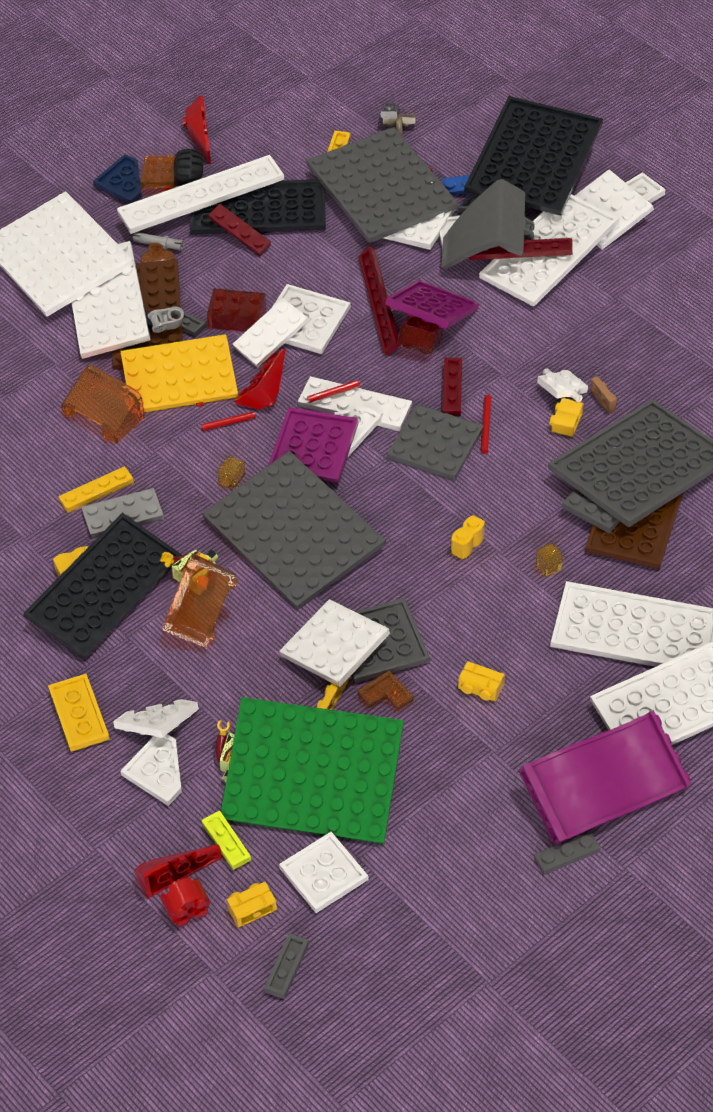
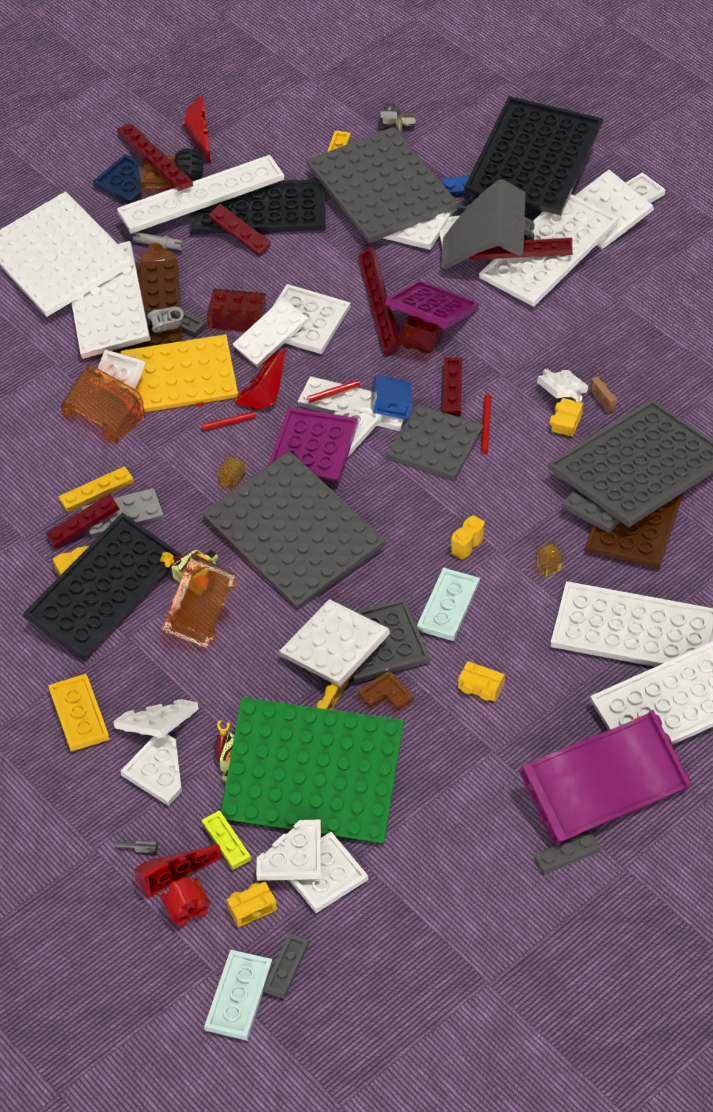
(82, 521): none -> dark red plate
(122, 367): none -> white plate
(142, 846): none -> dark grey axle
(155, 157): none -> dark red plate
(238, 995): none -> light aqua plate
(293, 855): none -> white plate
(392, 397): none -> blue panel
(448, 604): none -> light aqua plate

